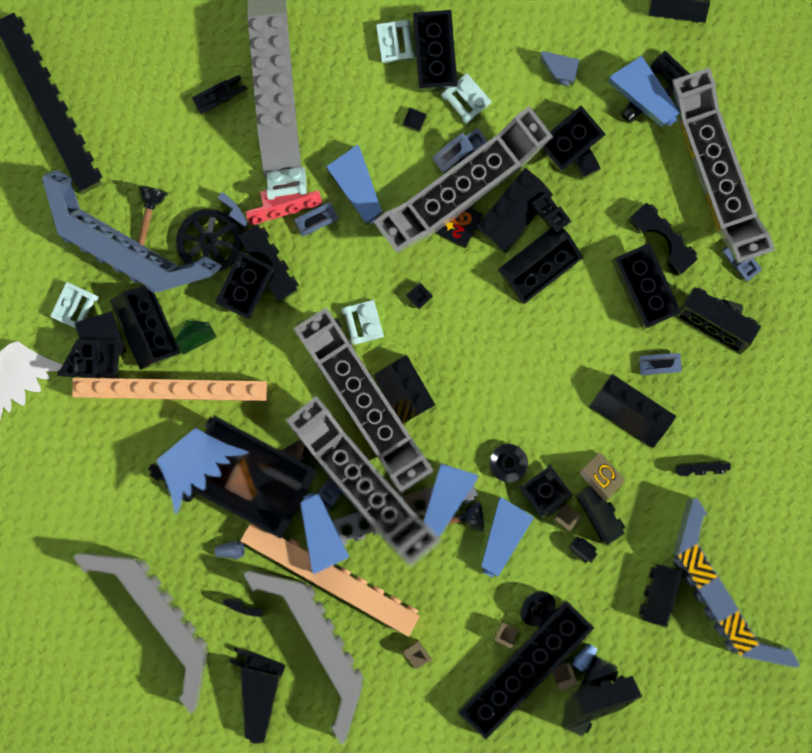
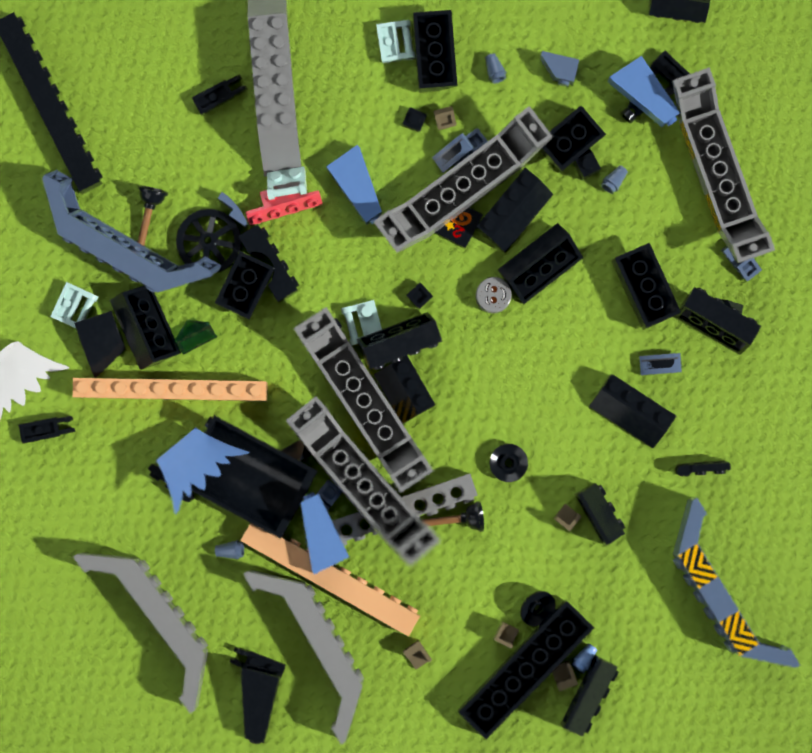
(44, 429): none -> black hinge
(92, 359): black slope -> none
(238, 606): black slope -> none
(241, 481): clear orange slope -> none
(316, 219): sand blue slope -> none
(399, 340): none -> black brick
(445, 118): none -> dark tan plate
(447, 495): medium blue slope -> none
(470, 94): light aqua plate -> none
(493, 295): none -> light grey head
(495, 70): none -> sand blue cone
(505, 533): medium blue slope -> none
(546, 492): black slope -> none
(550, 213): black slope -> none
(583, 549): black brick -> none
(600, 701): black slope -> none
(602, 476): dark tan tile -> none
(613, 181): none -> sand blue cone
(648, 220): black arch -> none
(660, 595): black slope -> none

